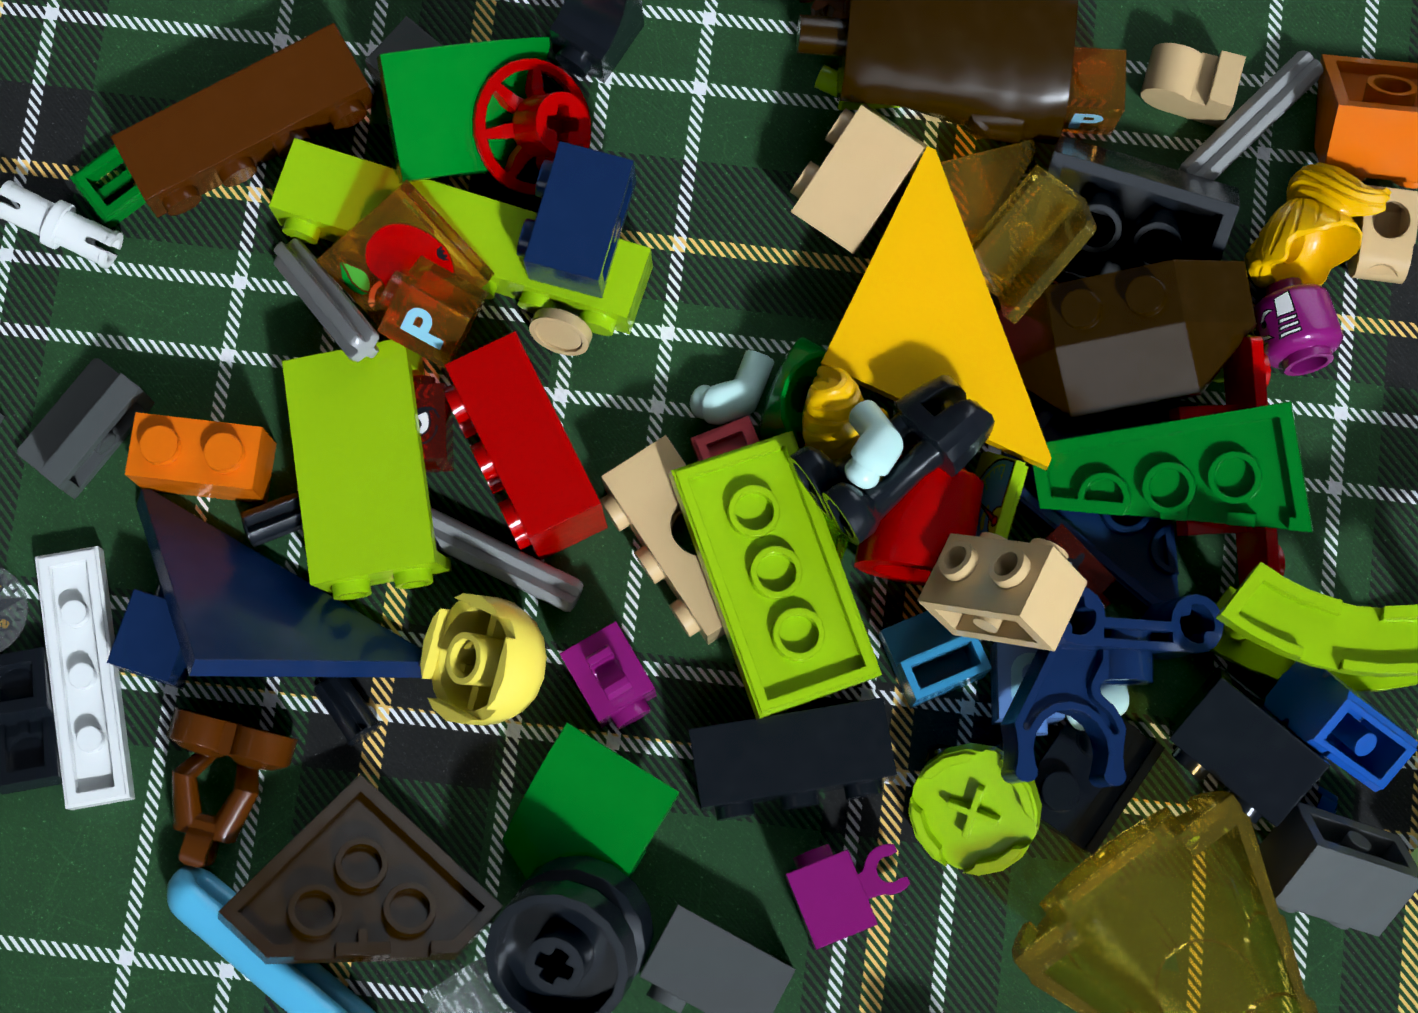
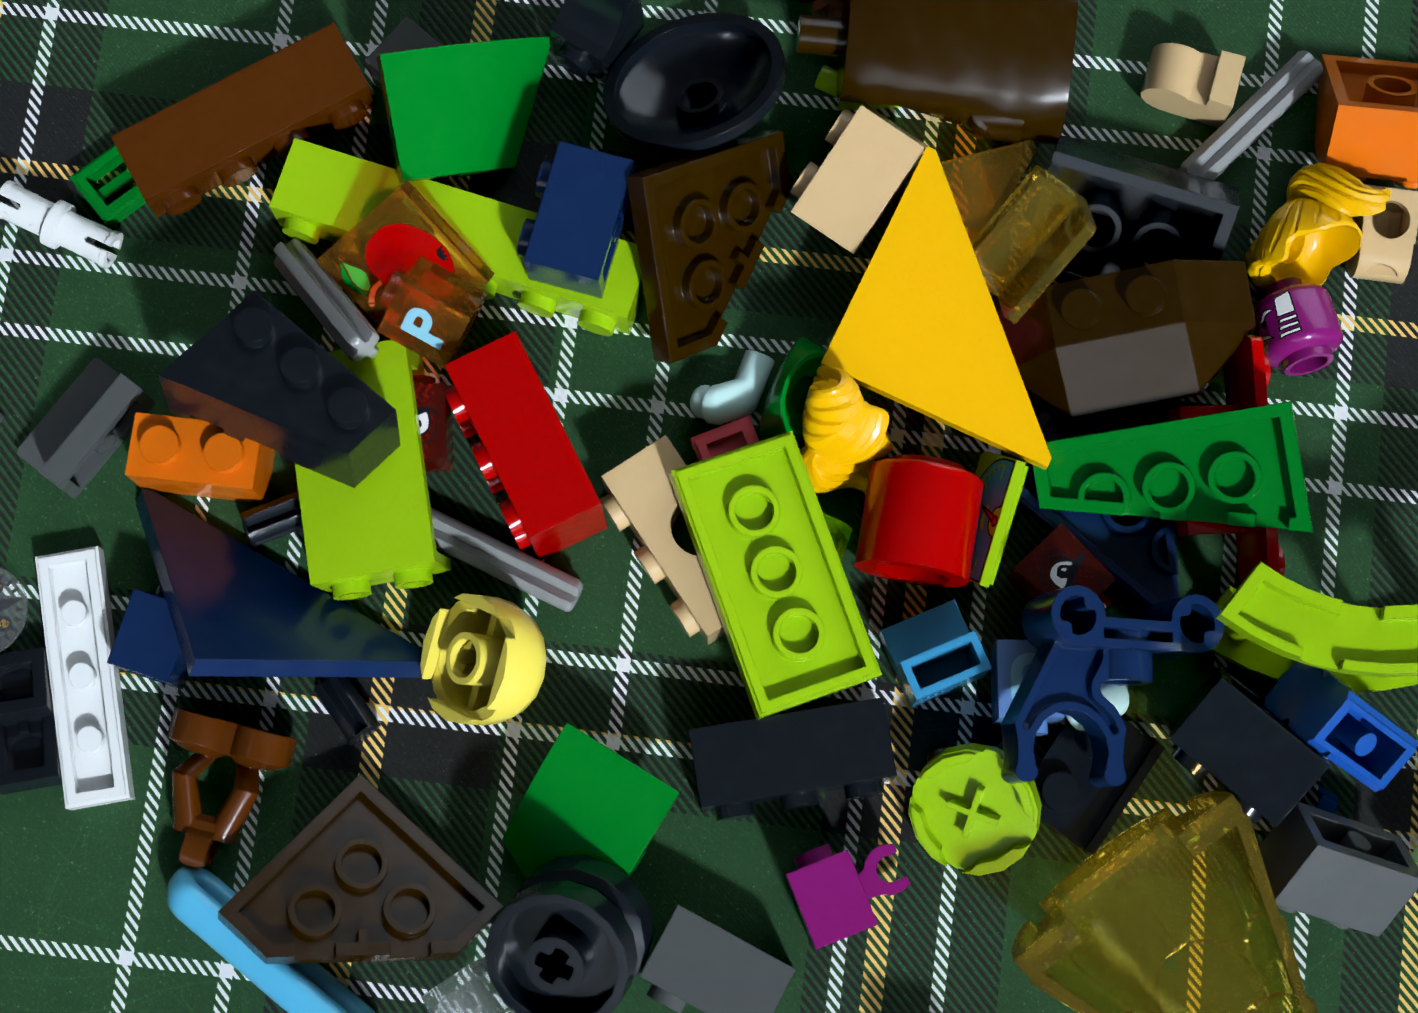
(284, 391): none -> black wedge
(536, 121): red wheel -> none
(560, 331): tan piece -> none
(610, 677): magenta brick -> none
(695, 83): none -> black dish
(701, 233): none -> dark brown plate
(875, 449): light aqua arm -> none
(931, 419): black piece -> none
(1003, 590): tan brick -> none
(1096, 91): clear orange brick -> none

